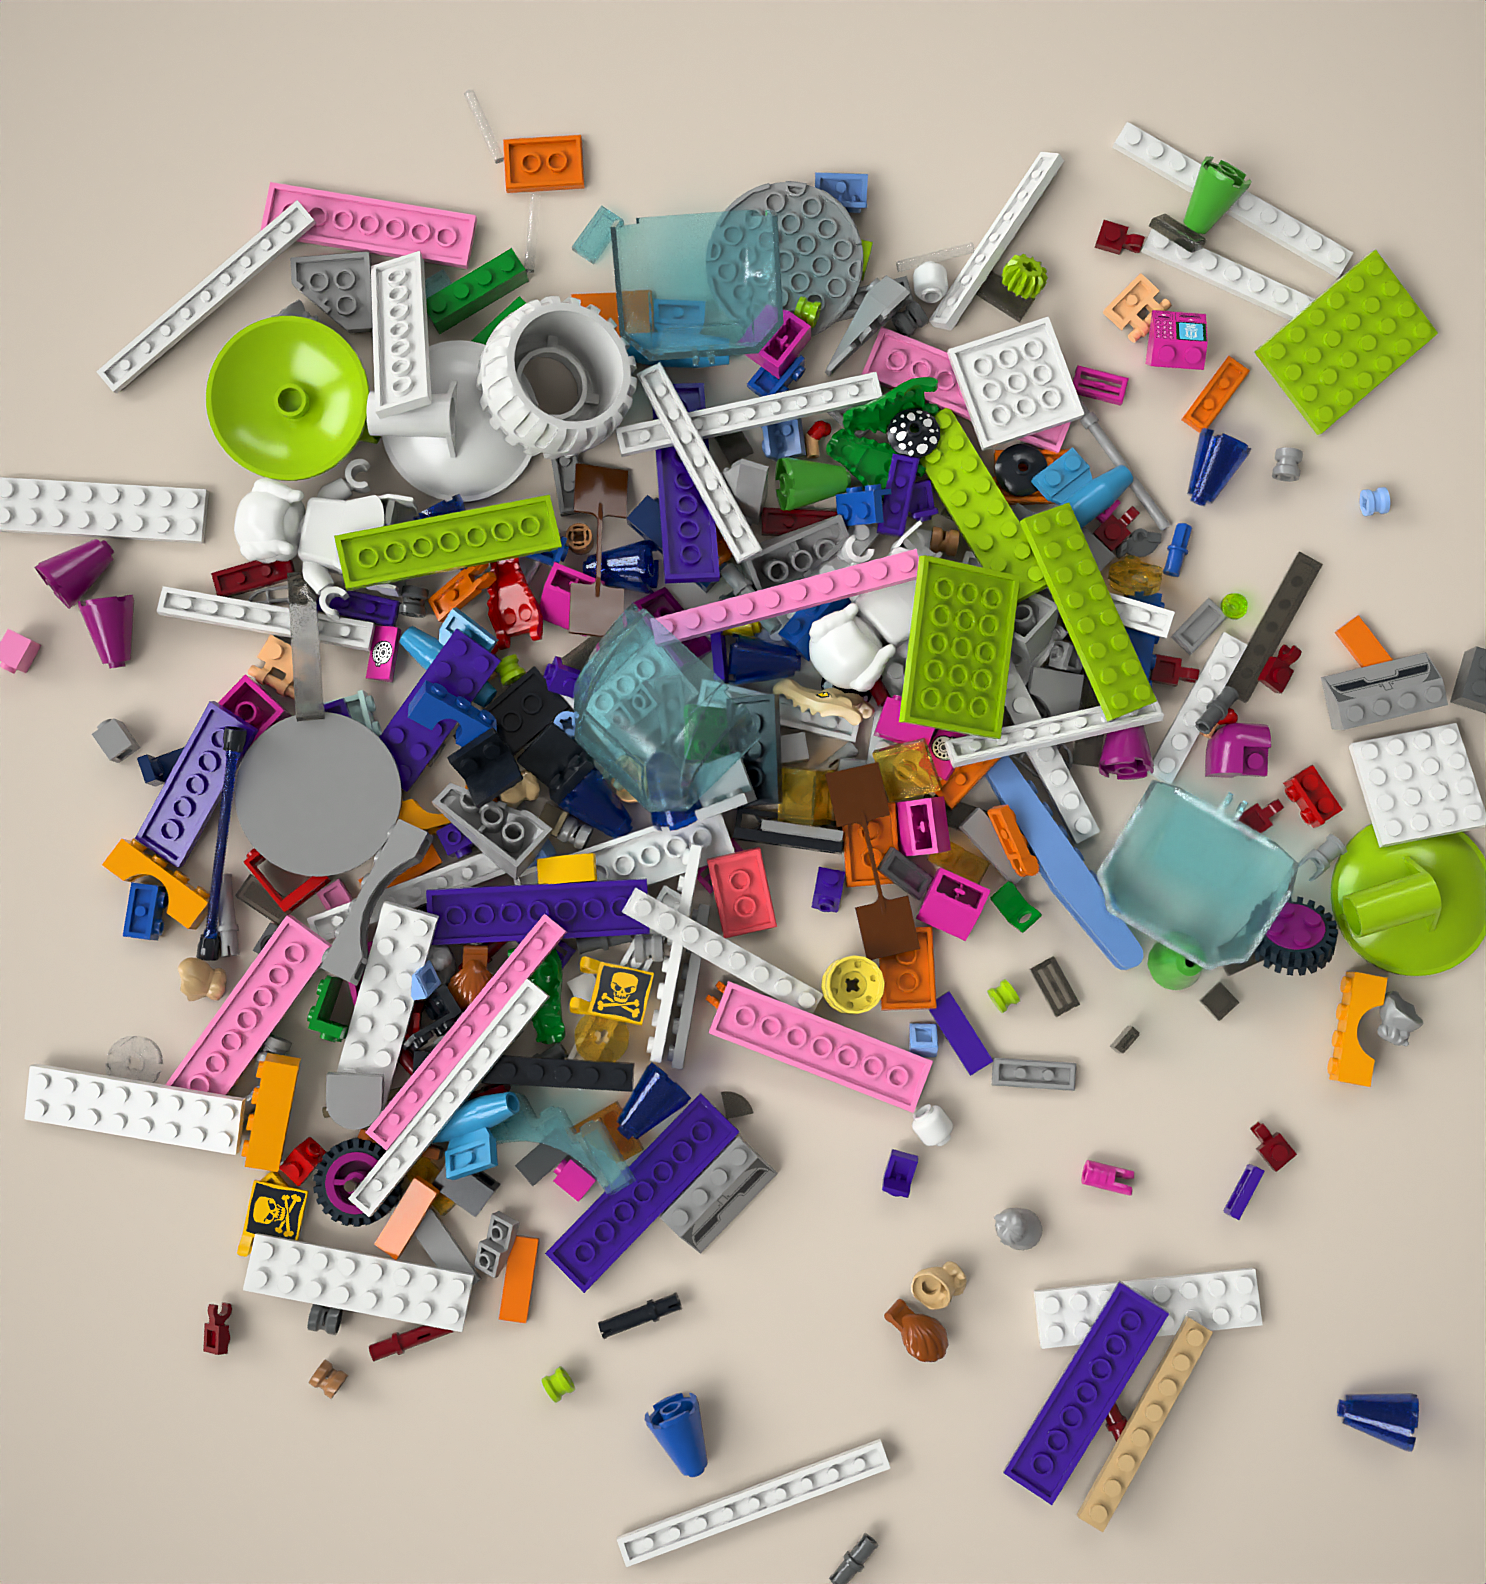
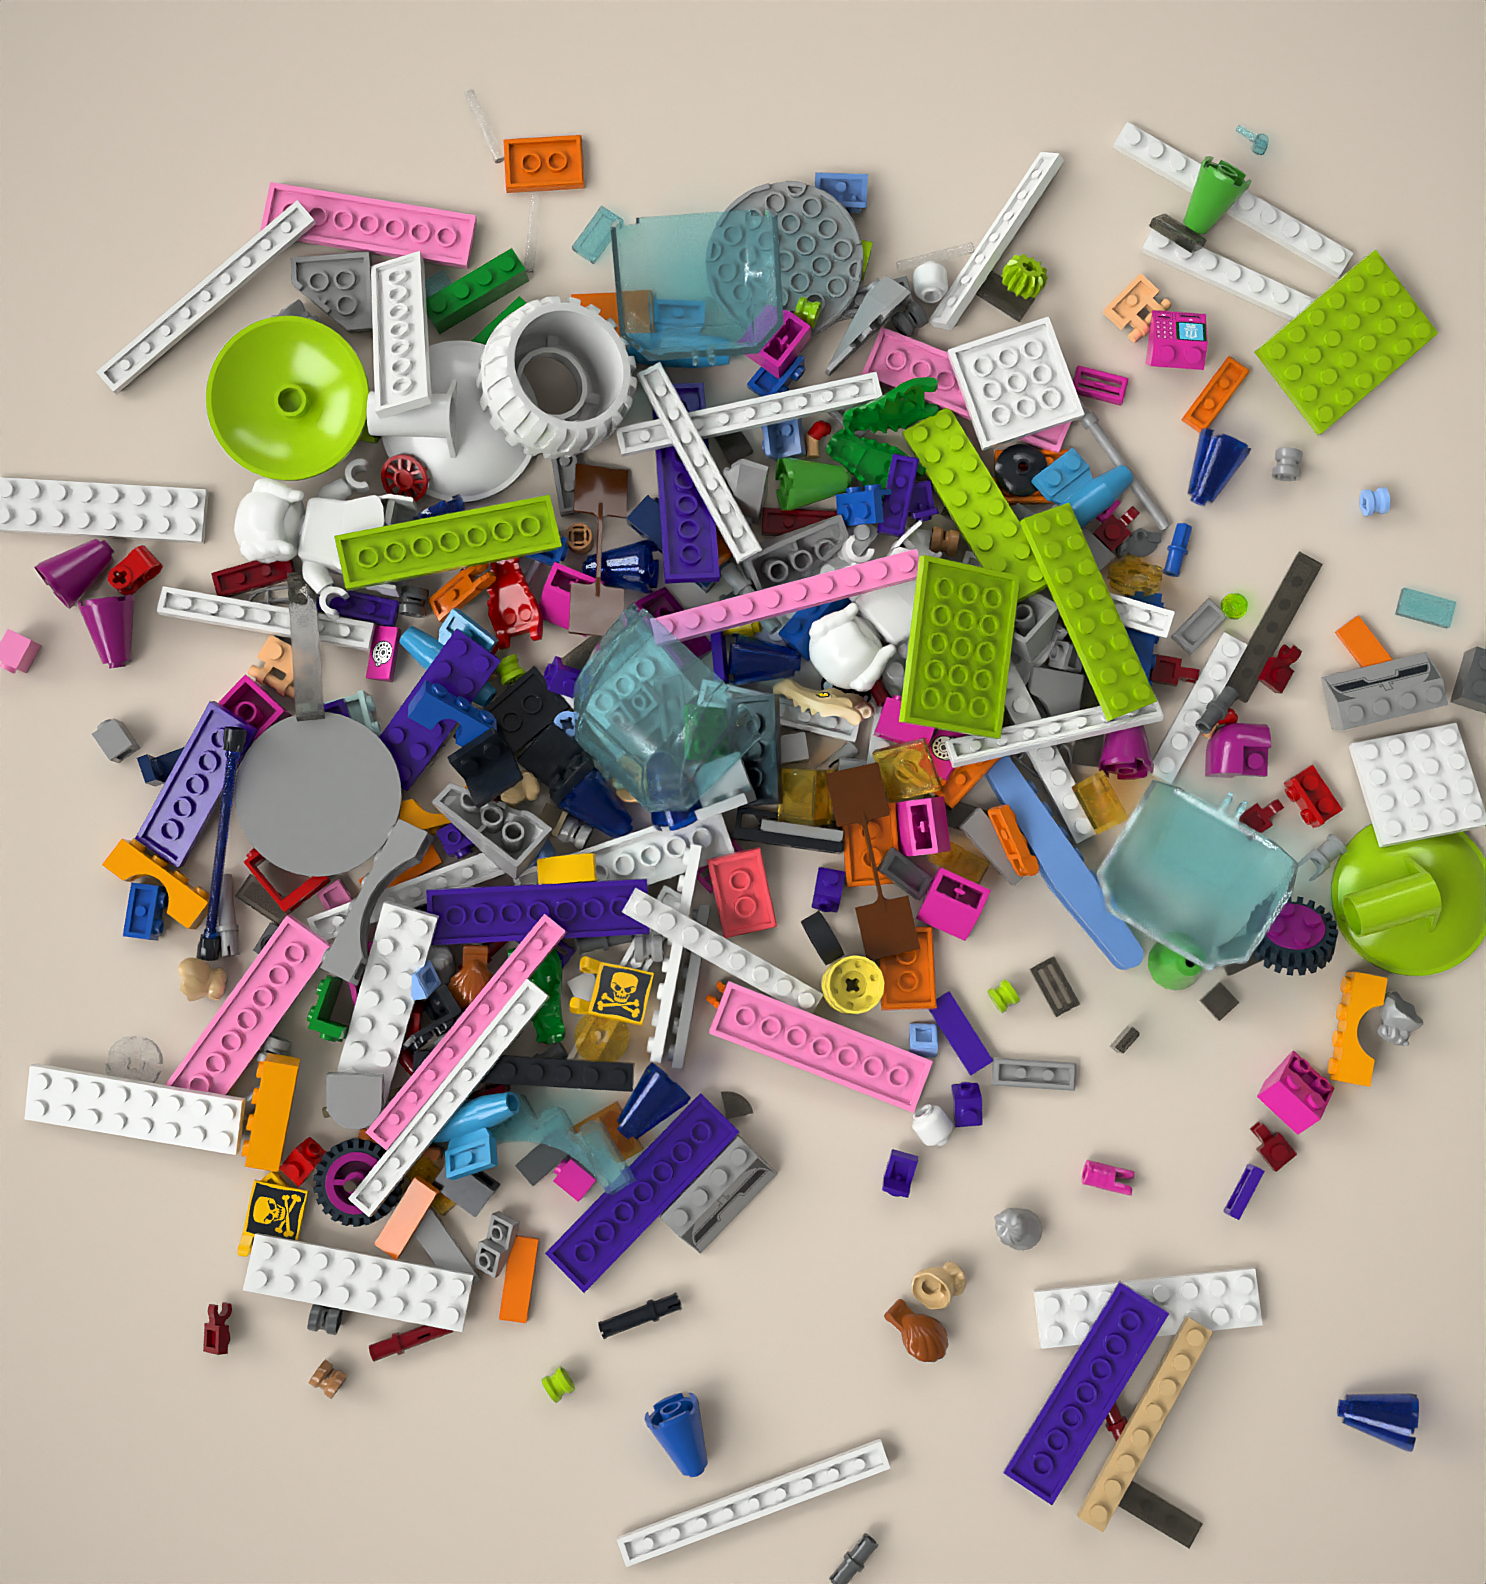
(137, 570): none -> red piece
(405, 476): none -> red wheel
(822, 938): none -> black tyre
(909, 443): black dish -> none
(967, 1104): none -> dark purple bracket
(1014, 907): green bracket -> none
(1099, 802): none -> clear yellow slope
(1115, 237): dark red plate -> none
(1160, 1514): none -> clear smoke tile
(1260, 140): none -> clear light blue hand
(1296, 1093): none -> dark pink slope
(1425, 608): none -> clear light blue tile

